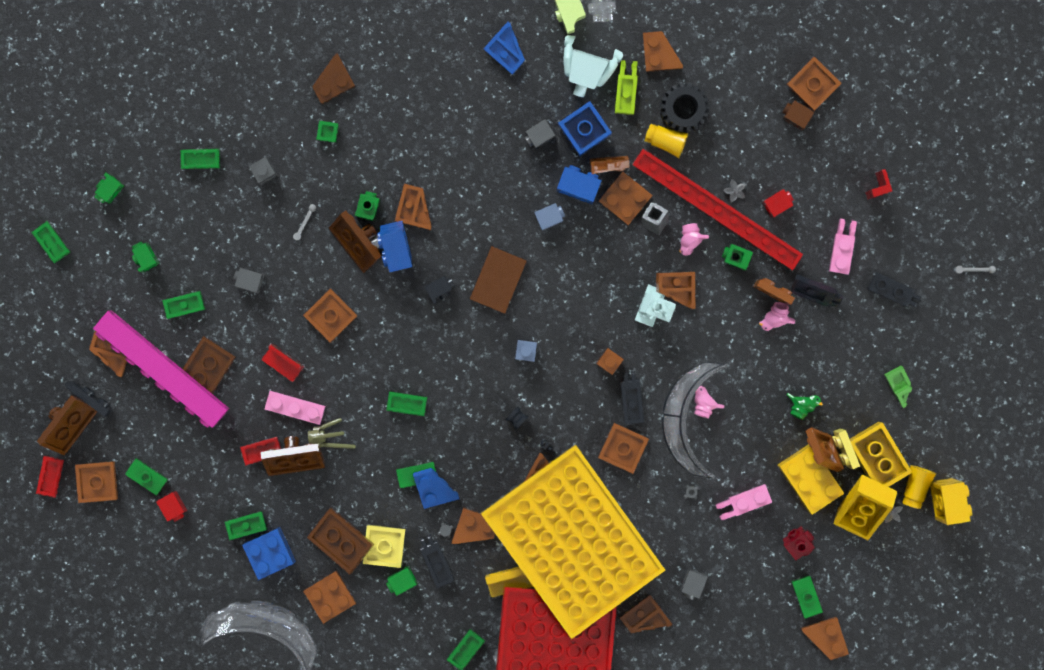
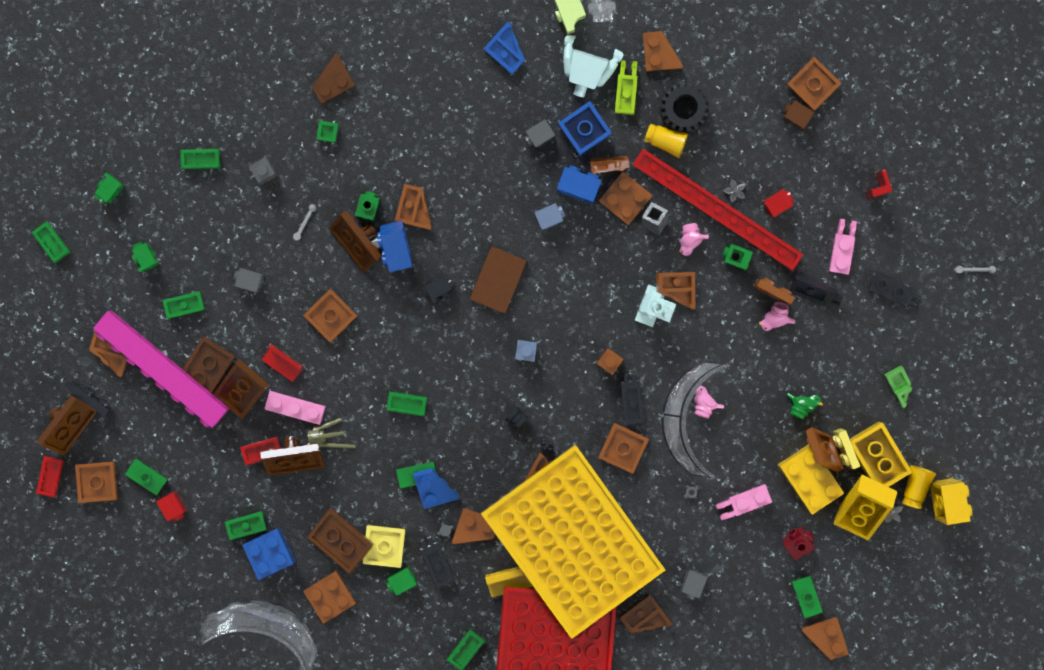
(240, 389): none -> reddish brown plate

